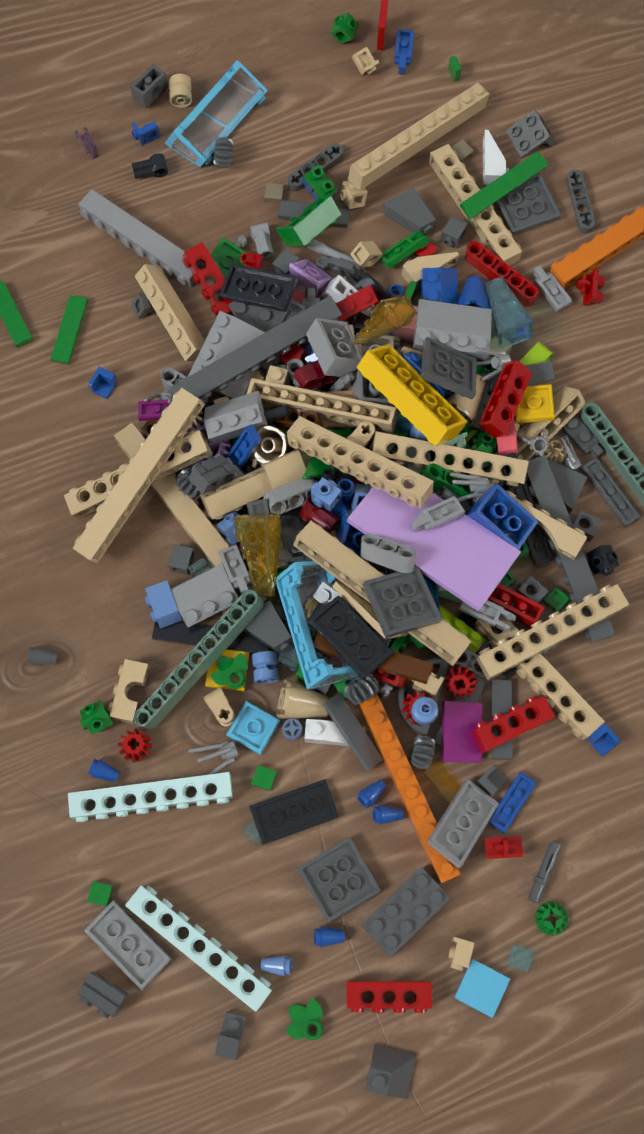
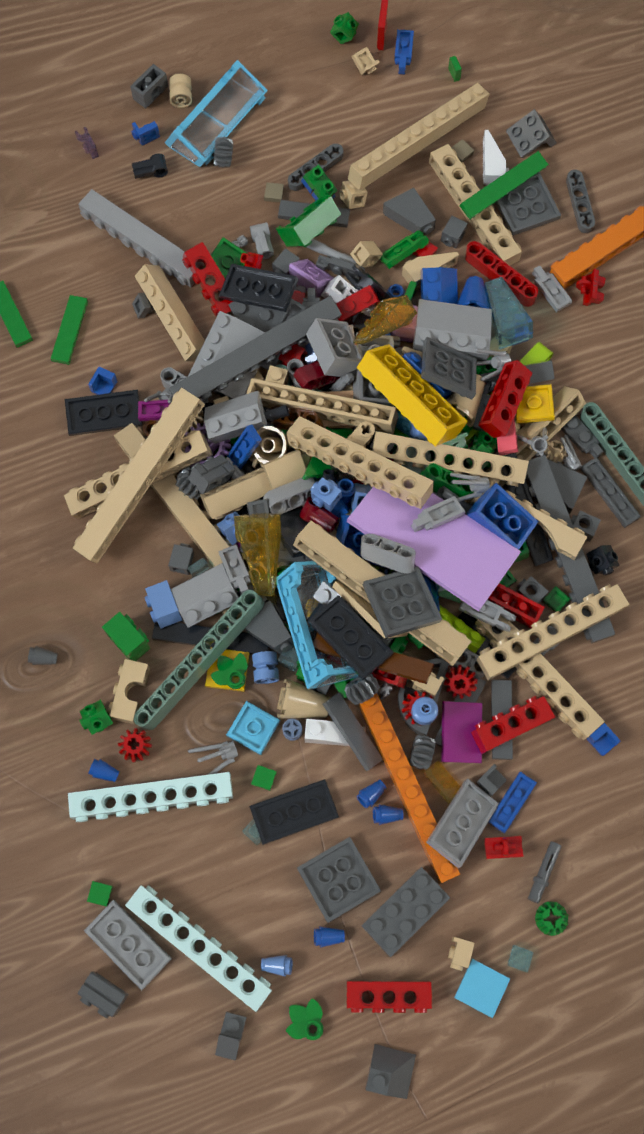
(102, 412): none -> black tile
(124, 635): none -> green brick
(219, 705): tan piece -> none

